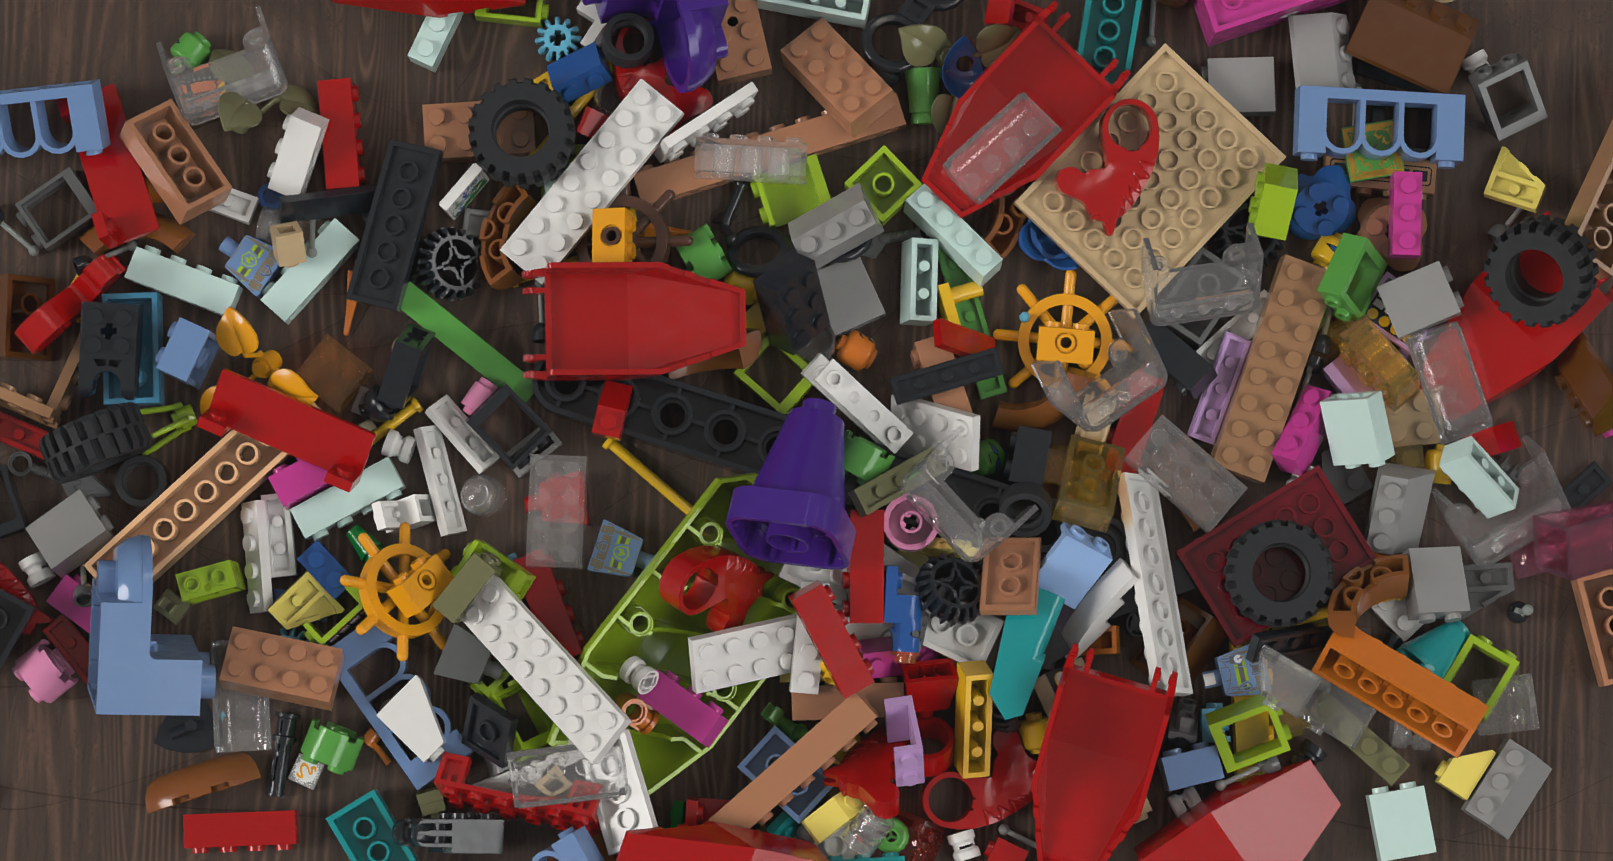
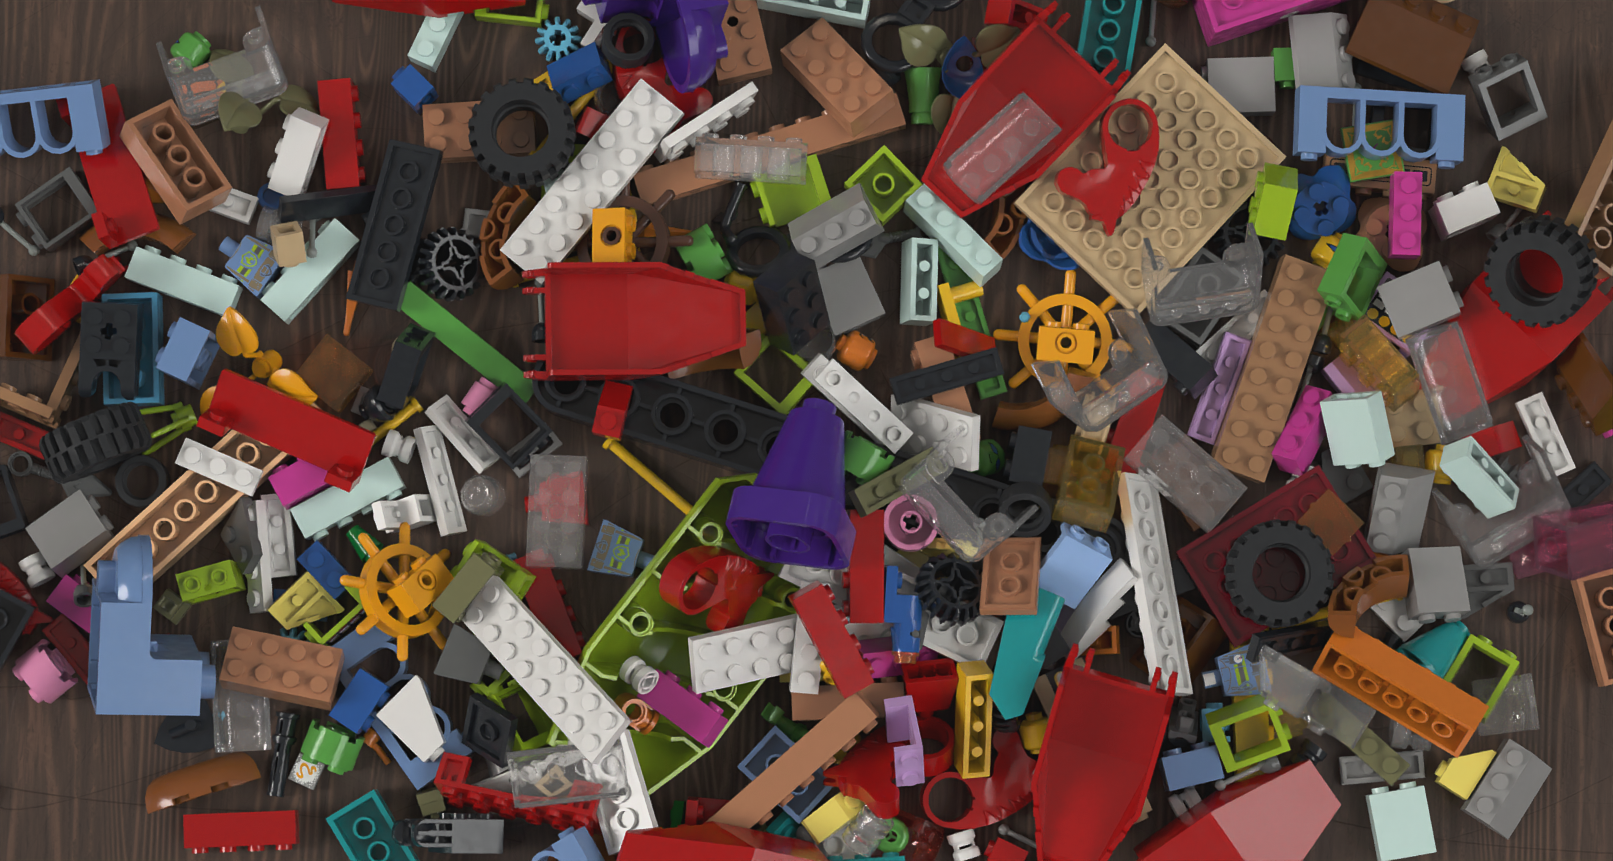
(219, 467): none -> white plate
(242, 537): none -> dark grey wing
(360, 701): none -> blue brick
(413, 88): none -> blue brick
(464, 191): white tile -> none
(1283, 68): none -> bright green brick
(1331, 521): none -> clear orange piece
(1355, 771): none -> light grey tile
(1463, 211): none -> white brick
(1545, 432): none -> white plate

